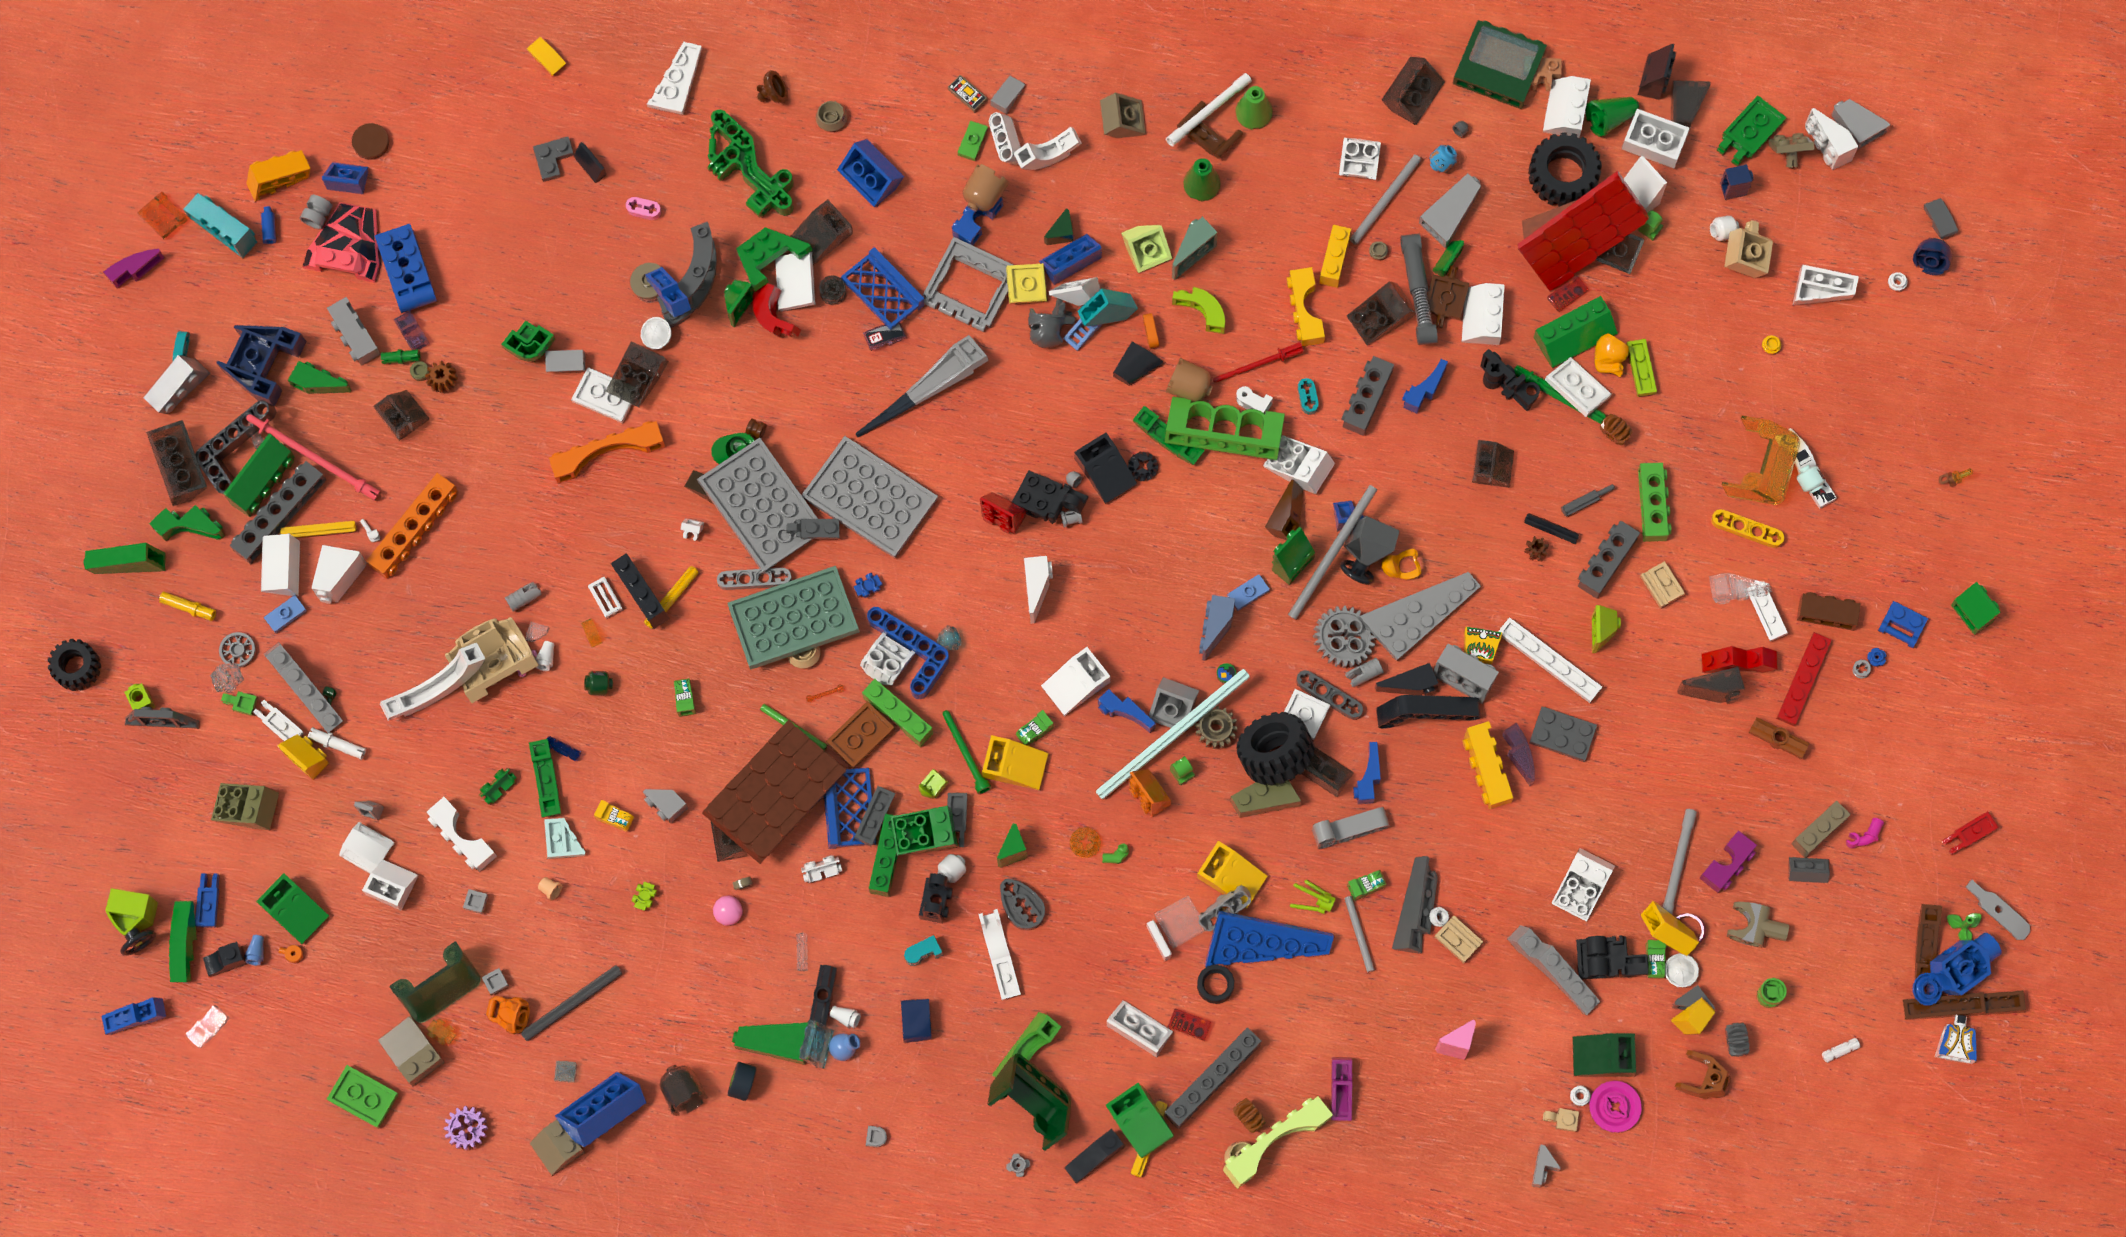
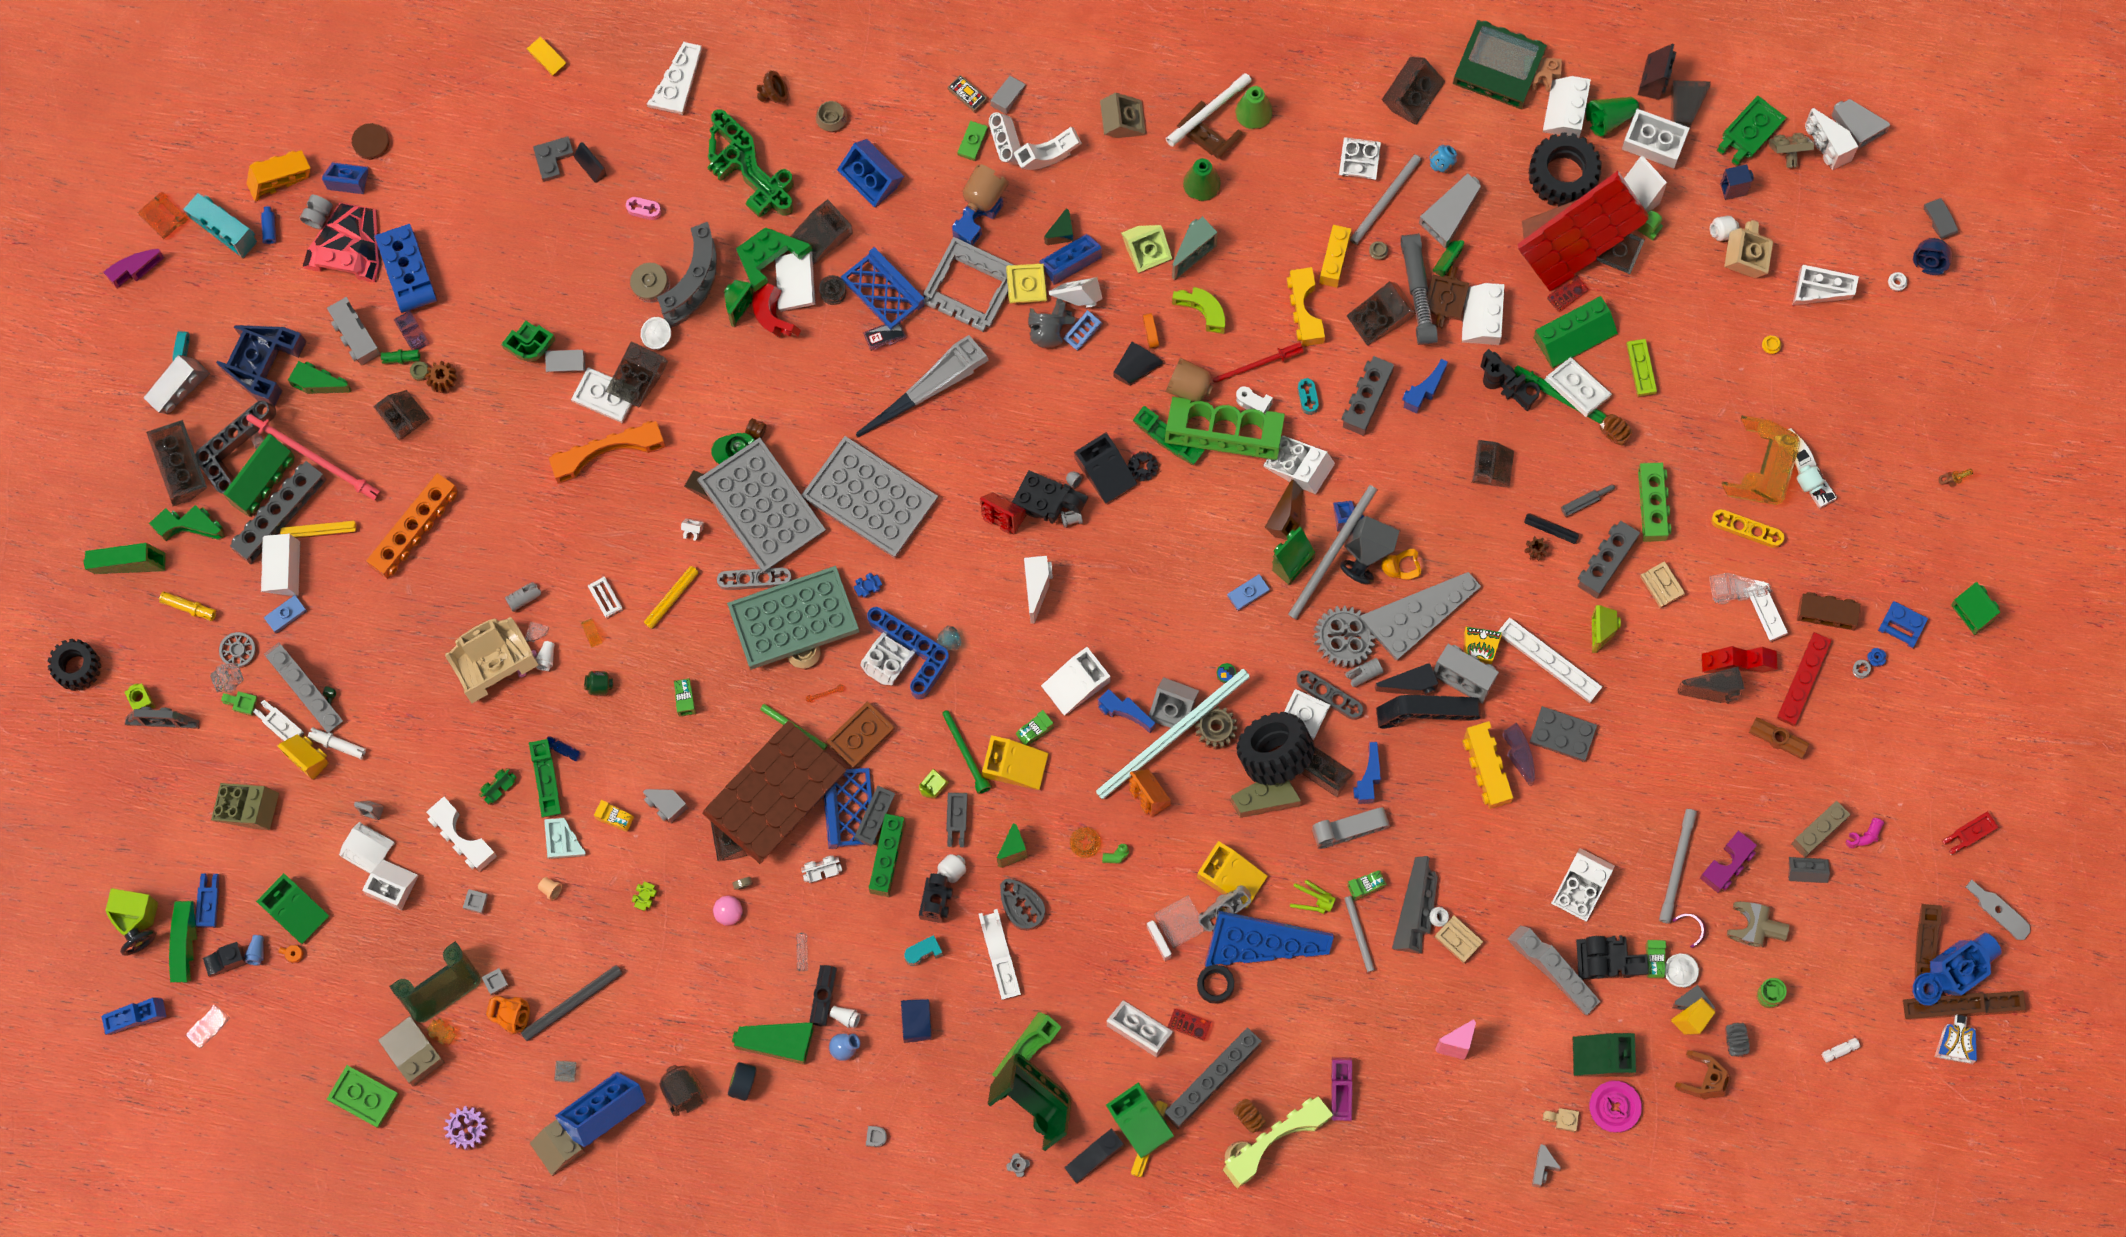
(336, 572): white slope -> none
(373, 535): white hand -> none
(440, 685): white arch -> none
(640, 591): black arch -> none
(669, 292): blue slope -> none
(814, 528): dark grey hinge -> none
(816, 1044): clear light blue plate -> none
(896, 710): bright green arch -> none
(924, 830): green slope -> none
(1107, 307): teal slope -> none
(1182, 770): bright green leg -> none
(1219, 621): sand blue slope -> none
(1460, 128): dark grey hinge -> none
(1580, 1089): white plate -> none
(1610, 354): light orange piece -> none
(1669, 929): yellow slope -> none
(1971, 920): bright green plant -> none

